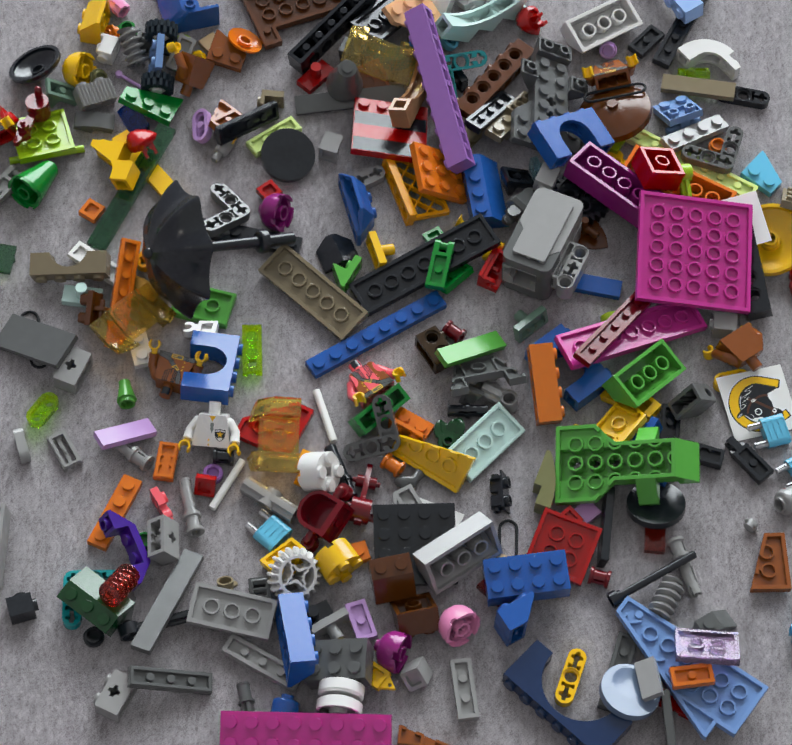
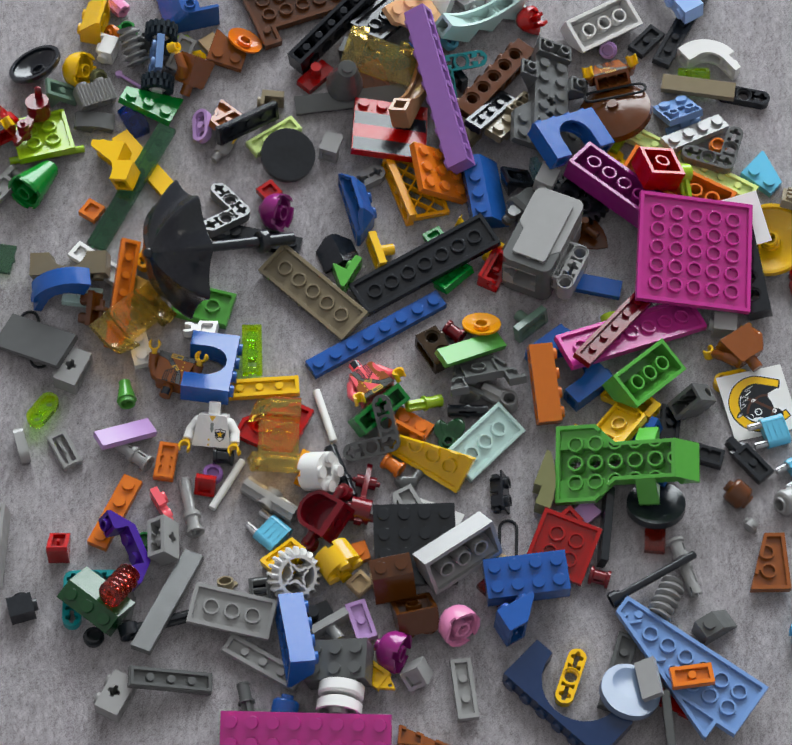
(57, 282): none -> blue arch
(58, 548): none -> red slope
(139, 140): red piece -> none
(266, 387): none -> yellow plate
(359, 583): none -> tan tile
(424, 403): none -> lime axle
(439, 265): green plate -> none
(481, 323): none -> light orange dish
(706, 646): clear purple plate -> none
(737, 494): none -> reddish brown head

